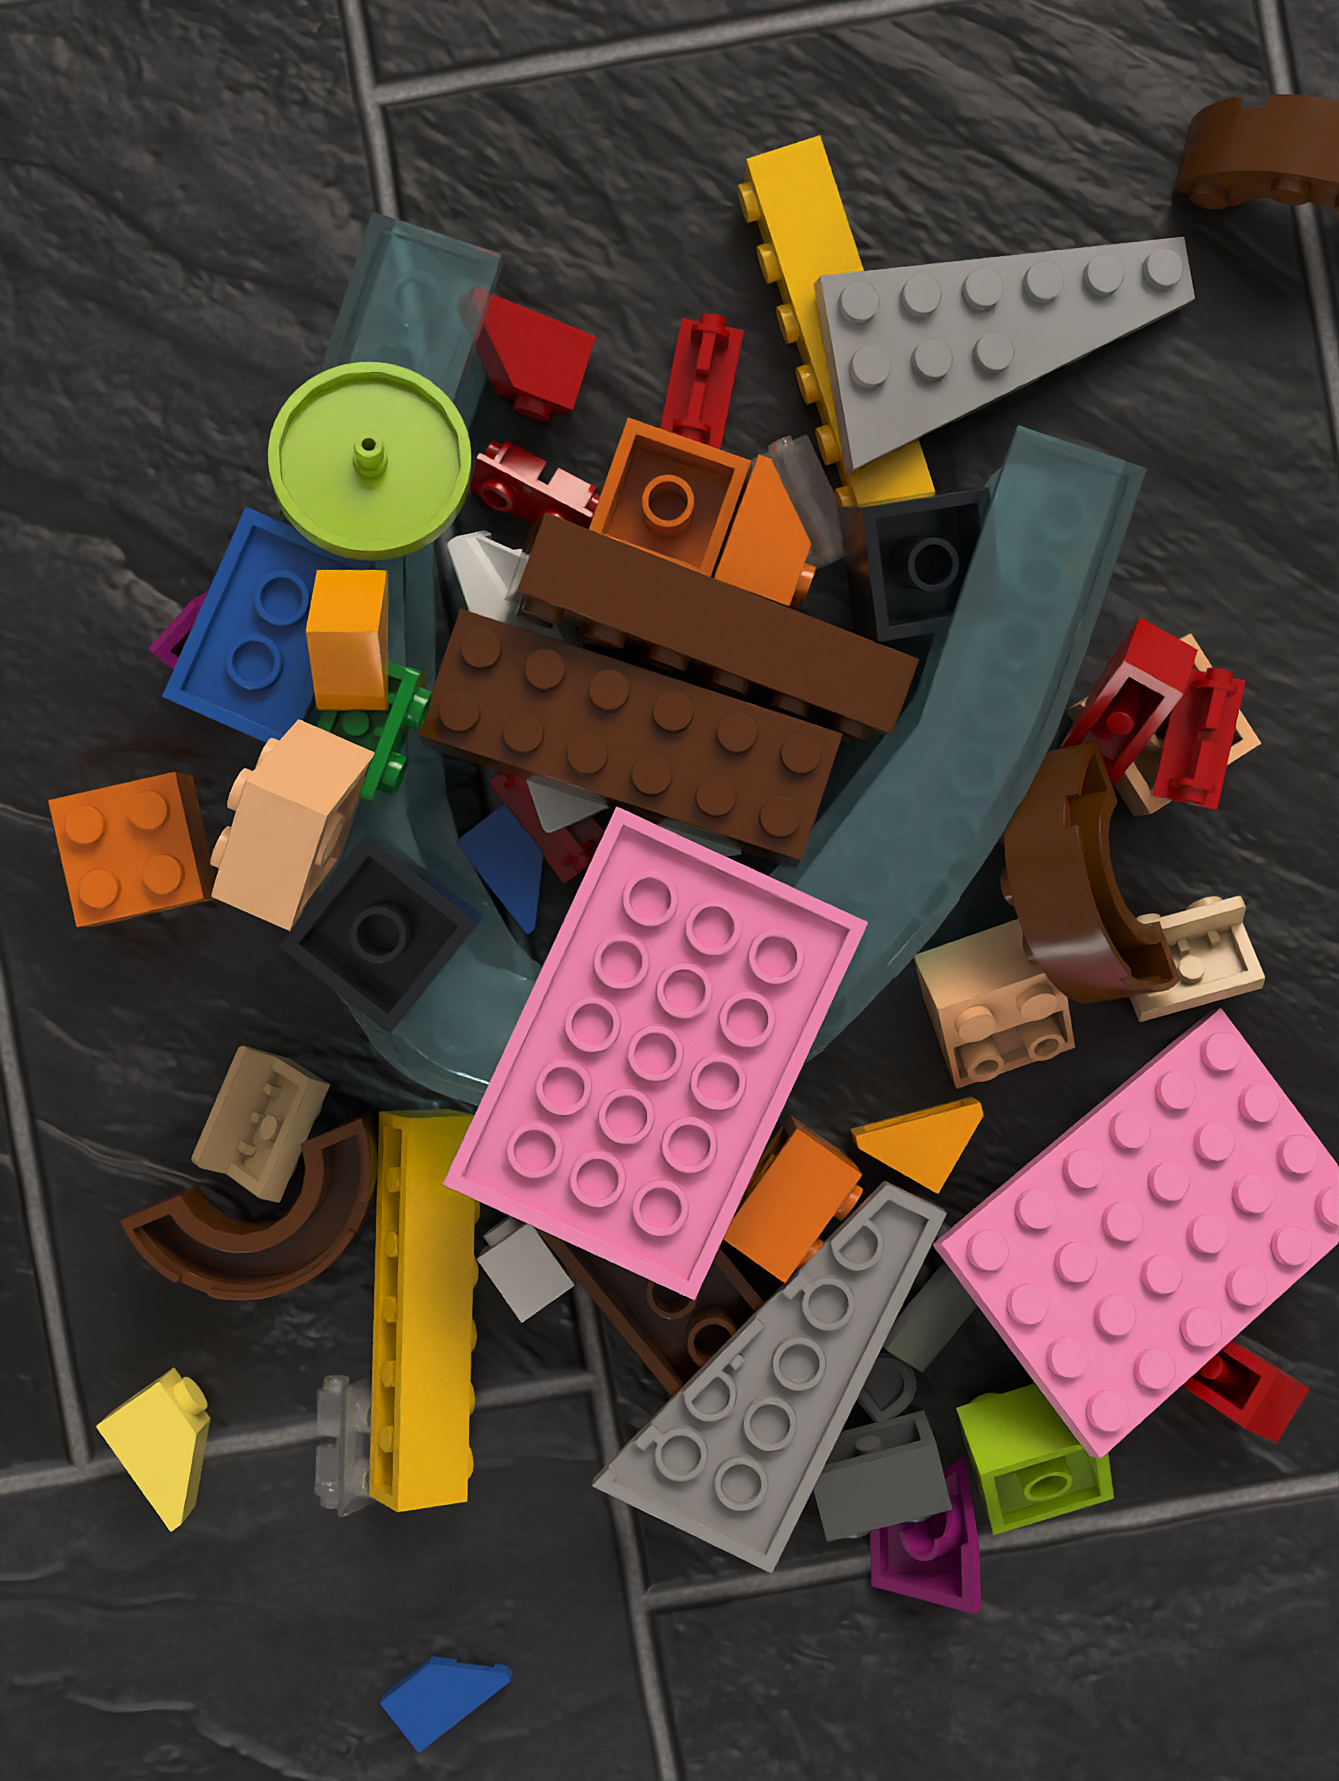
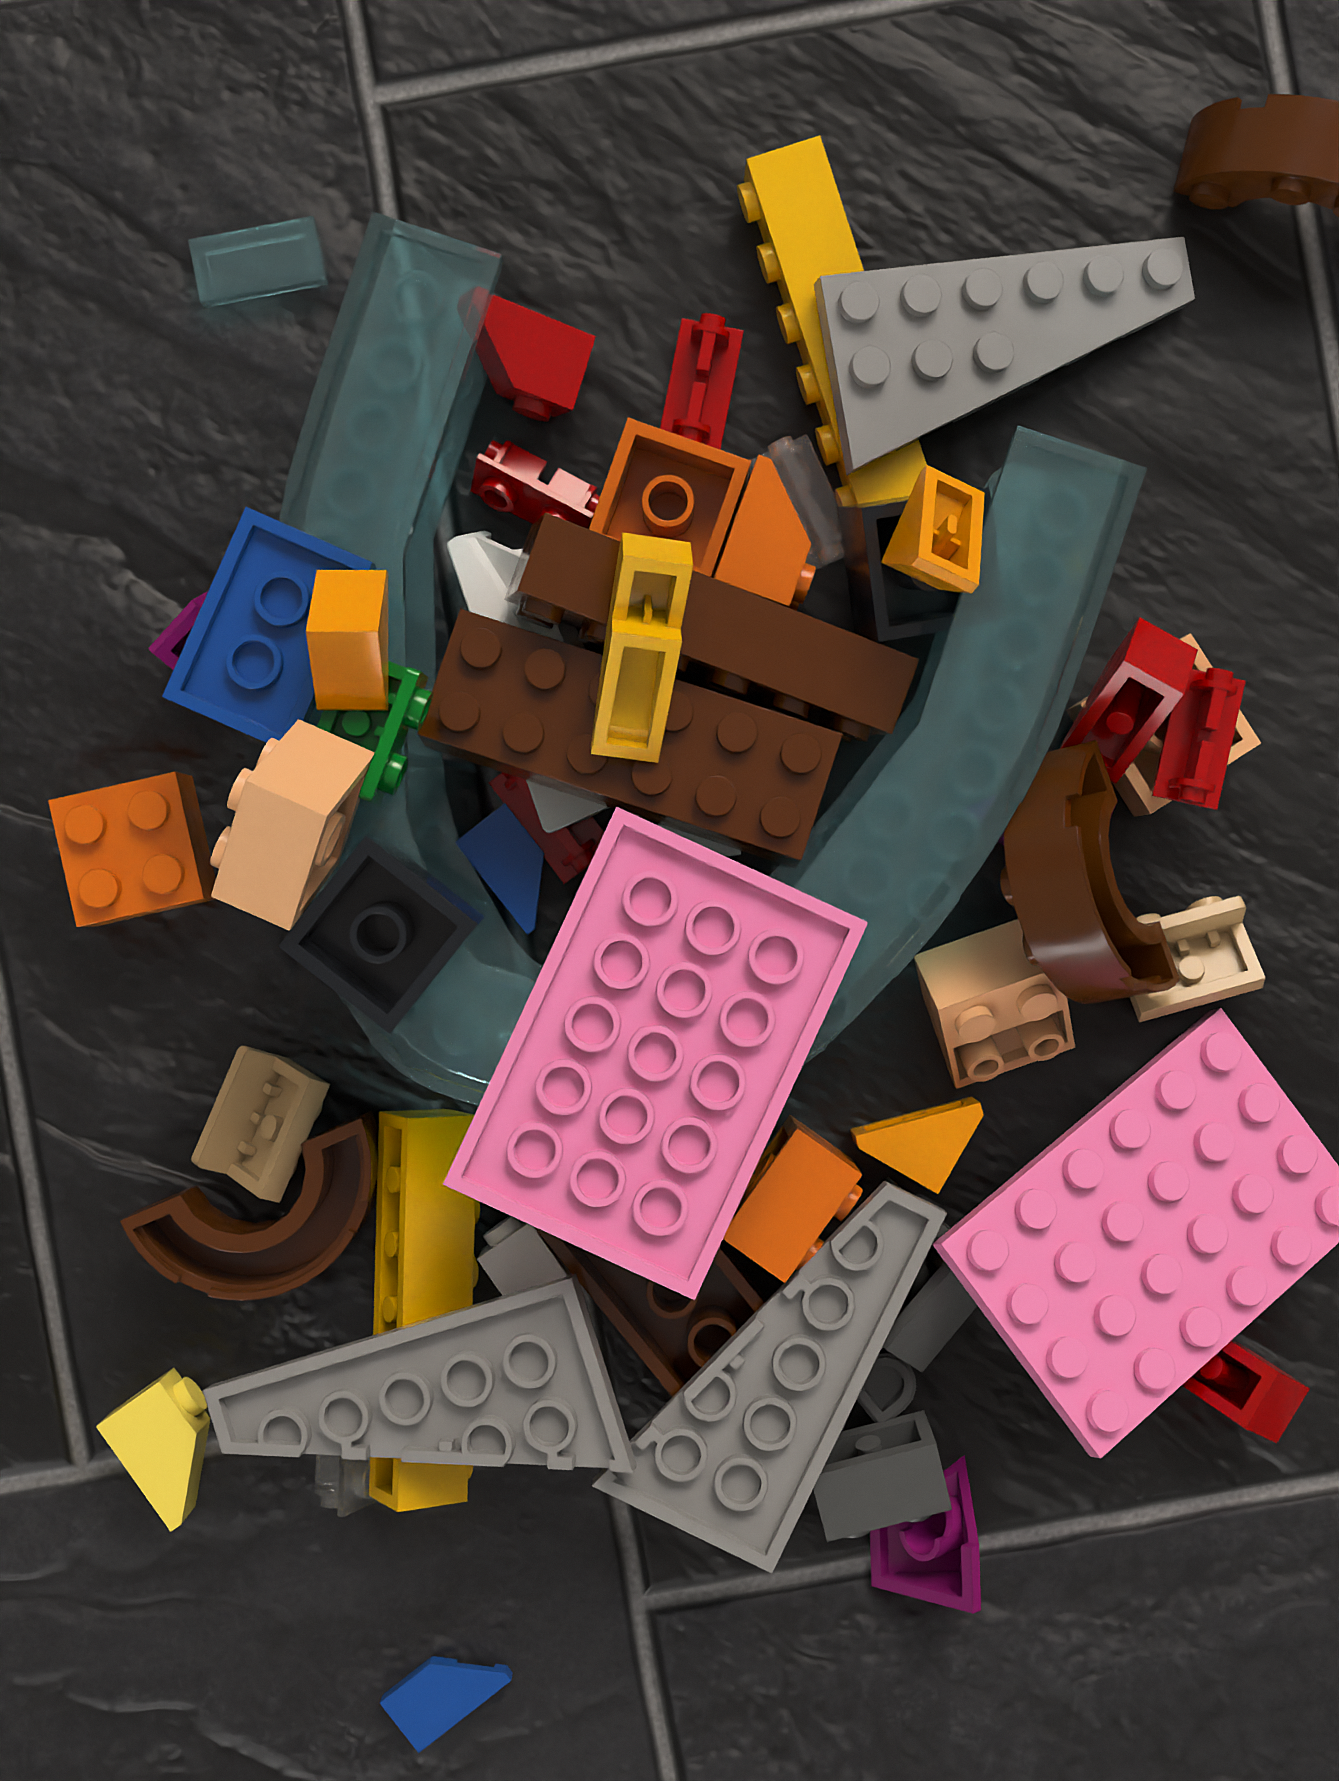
(258, 261): none -> clear light blue tile
(370, 461): lime piece -> none
(460, 1388): none -> light grey wing
(641, 646): none -> yellow slope
(939, 533): none -> light orange slope
(1028, 1460): lime slope -> none

